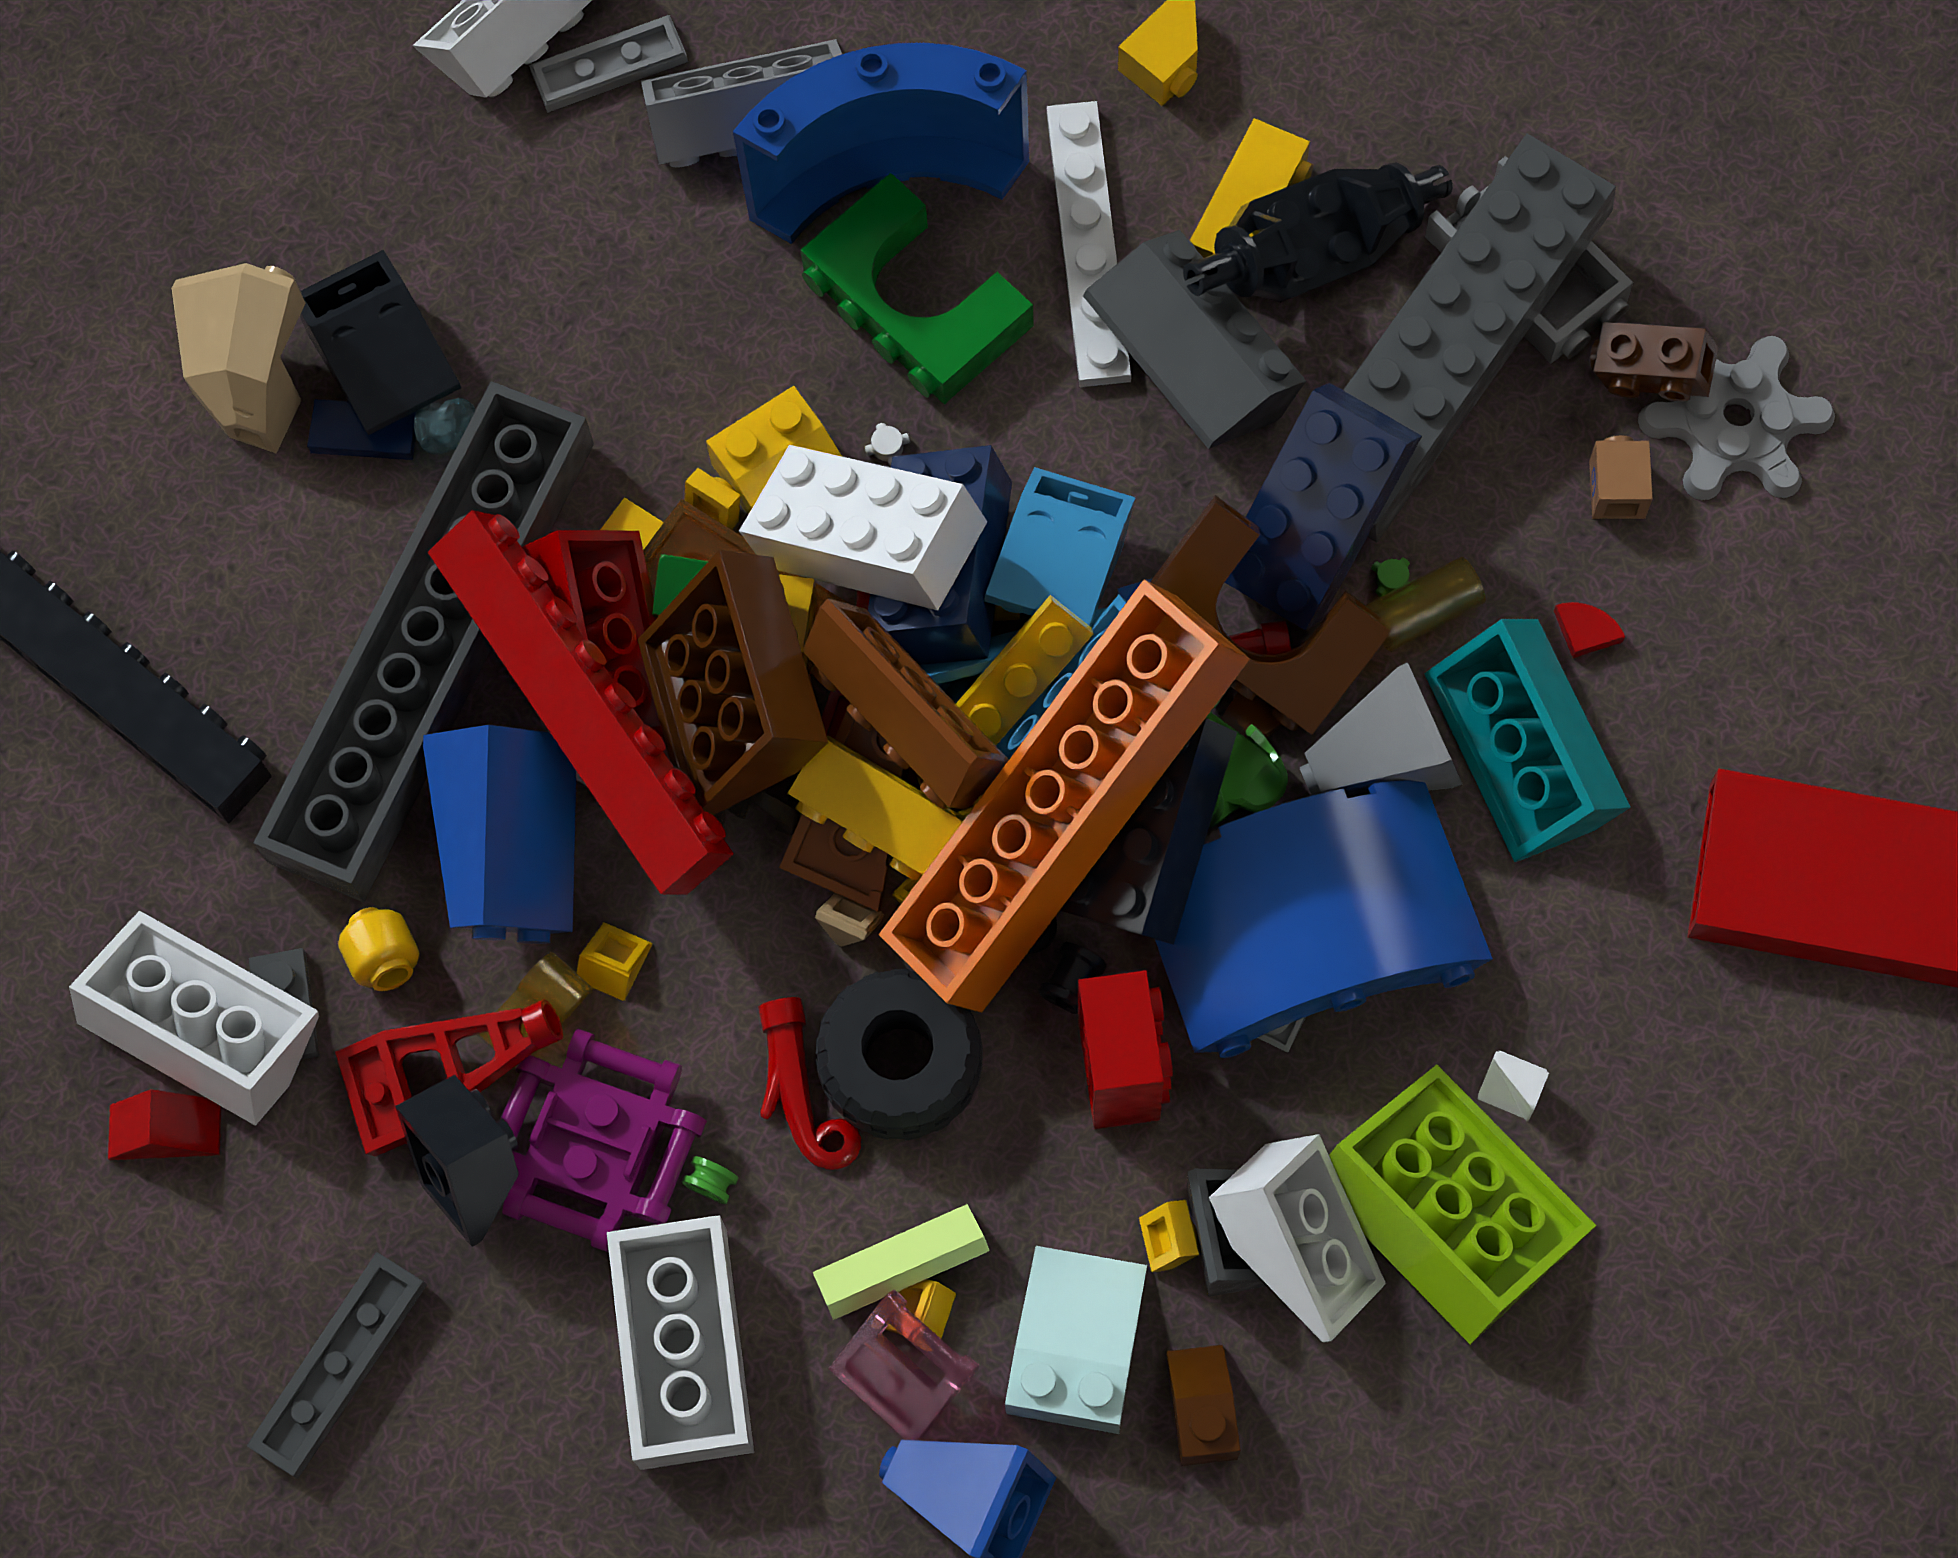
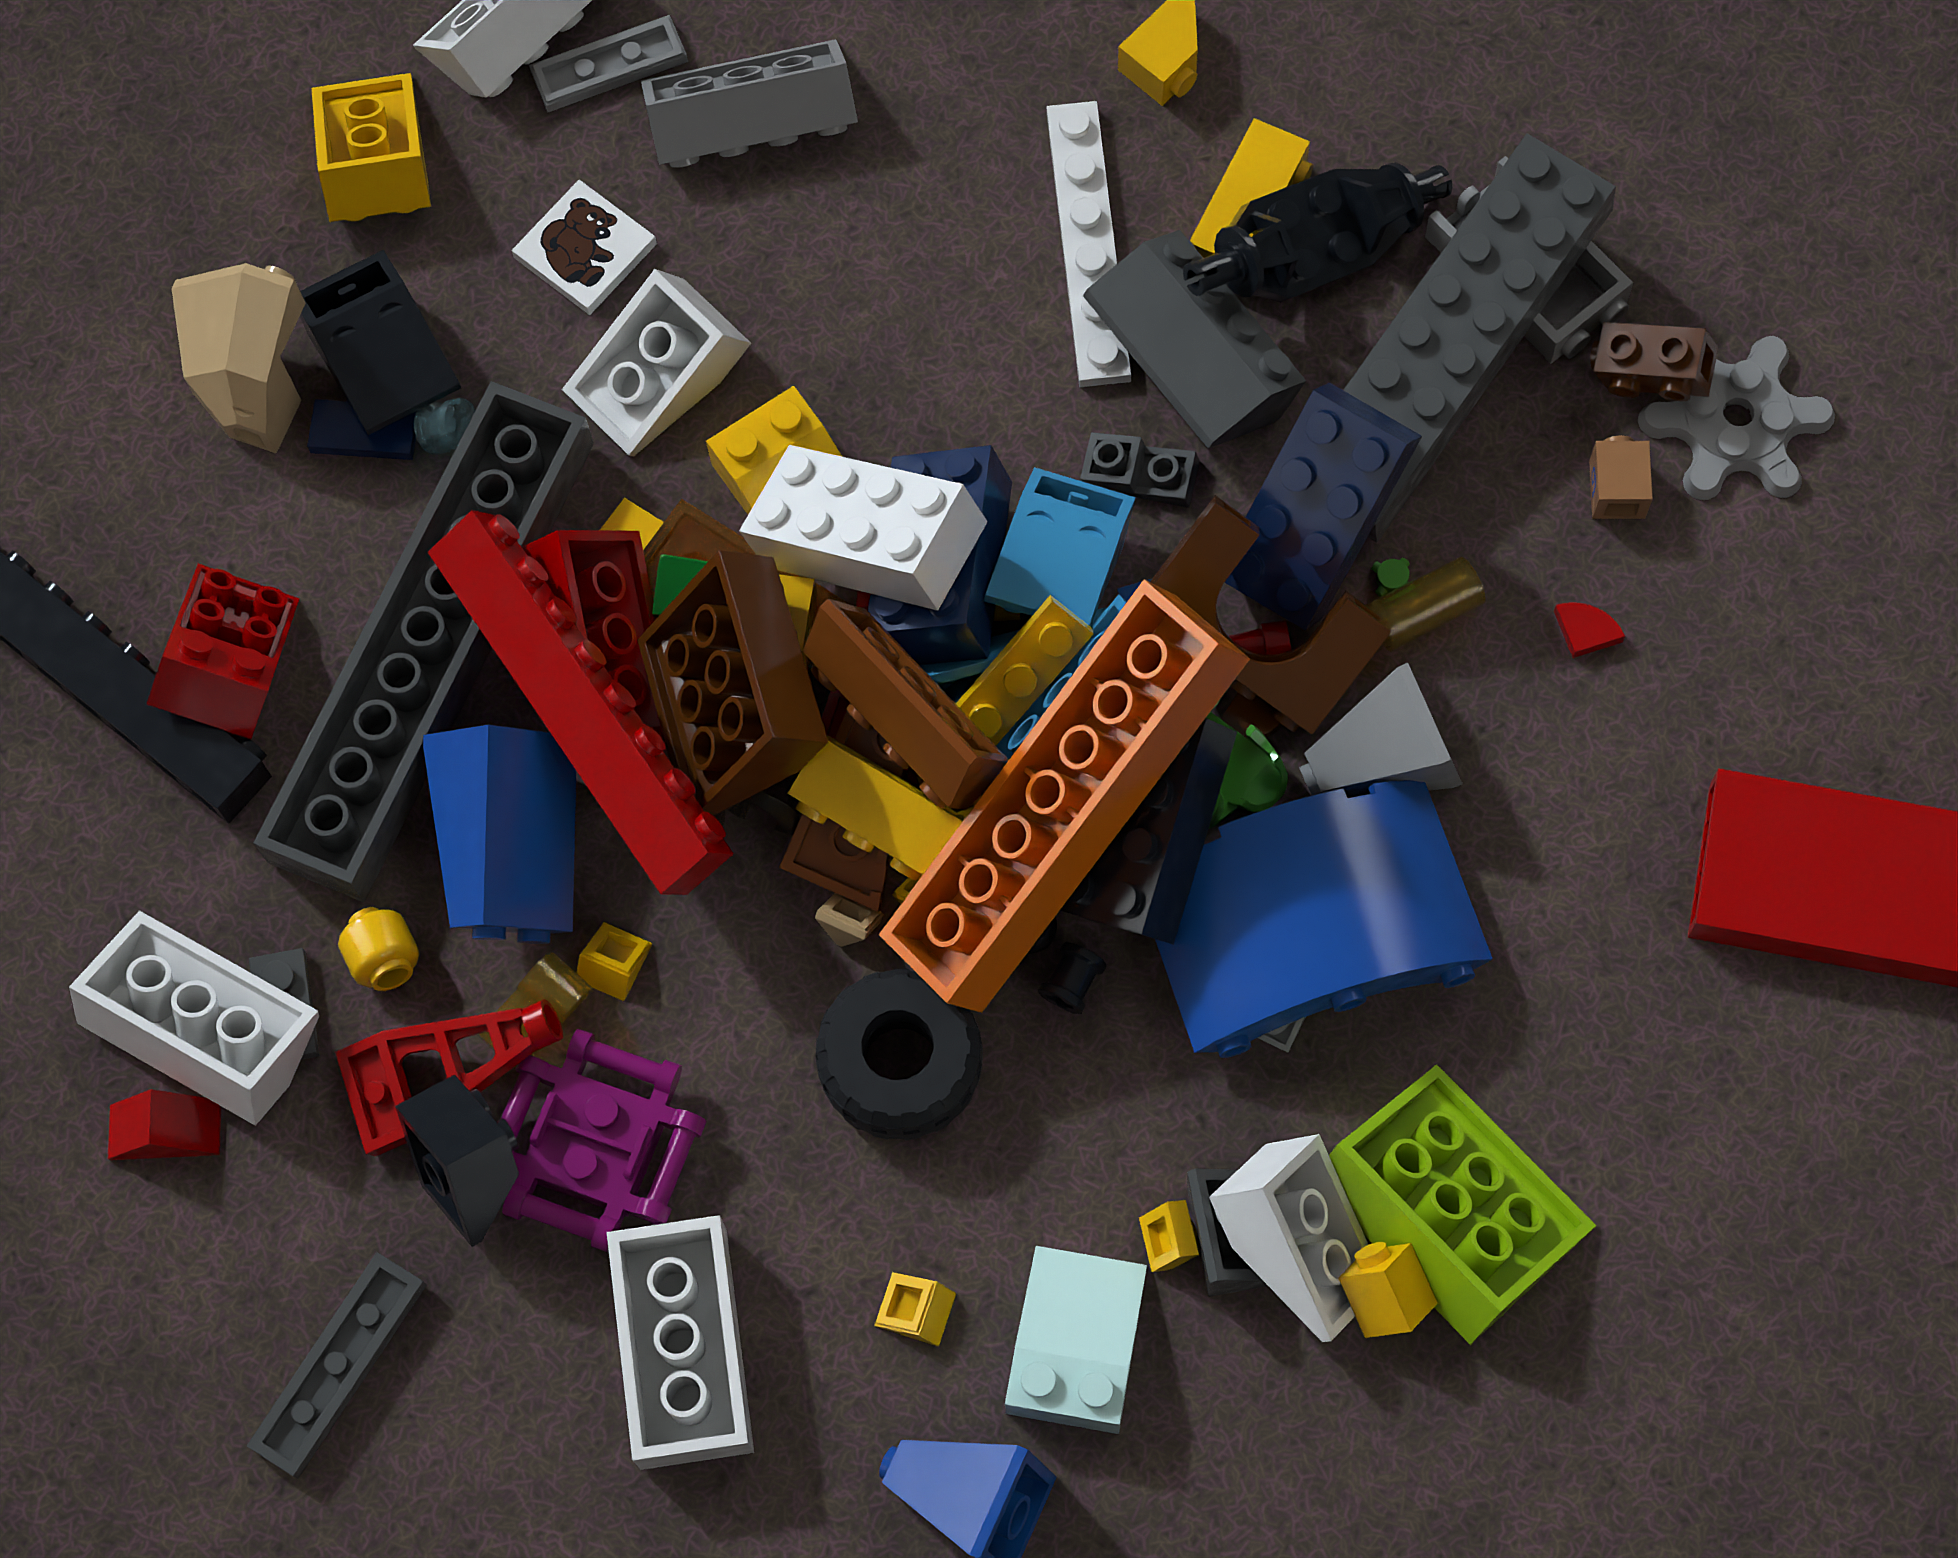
(223, 651): none -> red slope
(369, 148): none -> yellow slope
(584, 247): none -> tile
(655, 362): none -> white slope
(710, 1179): bright green bush -> none
(713, 497): yellow plate -> none
(788, 1080): red plant -> none
(879, 114): blue panel -> none
(886, 443): white piece -> none
(893, 1382): clear pink plate -> none
(901, 1261): yellowish green tile -> none
(937, 350): green arch -> none
(1123, 1049): red brick -> none
(1140, 471): none -> dark grey slope
(1203, 1405): reddish brown slope -> none
(1387, 1289): none -> yellow brick
(1513, 1085): white slope -> none
(1526, 738): teal slope -> none

